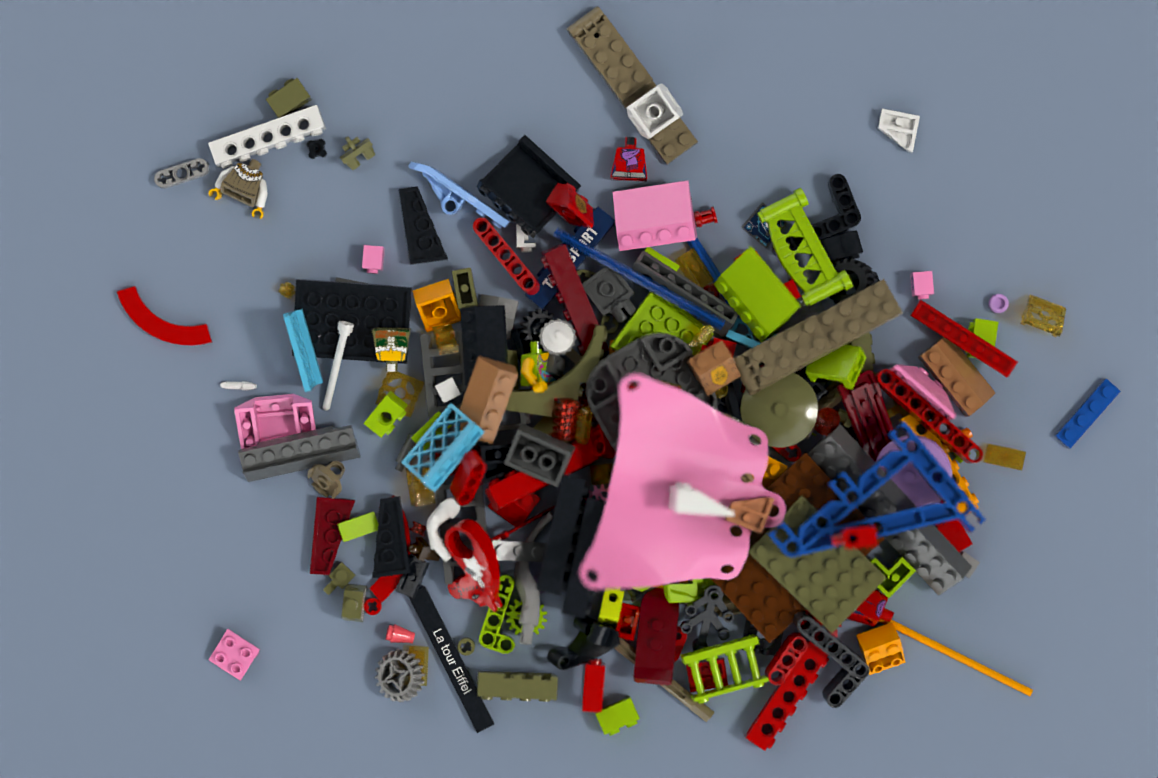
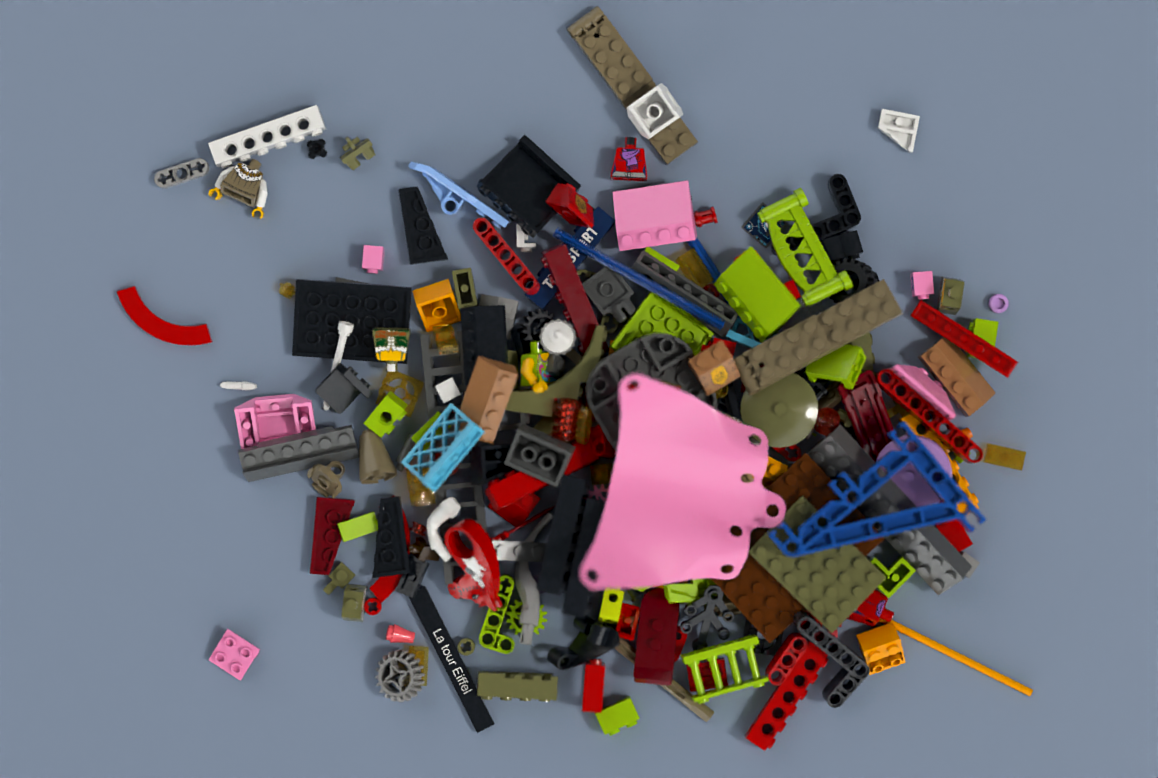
(288, 98): olive brick -> none
(303, 349): medium azure fence -> none
(342, 388): none -> black bracket
(374, 459): none -> dark tan cone
(467, 478): red beam -> none
(690, 501): white slope -> none
(702, 336): clear yellow plate -> none
(751, 513): nougat wing -> none
(866, 537): red torso -> none
(950, 295): none -> olive torso
(1056, 313): clear yellow piece -> none
(1087, 413): blue plate -> none

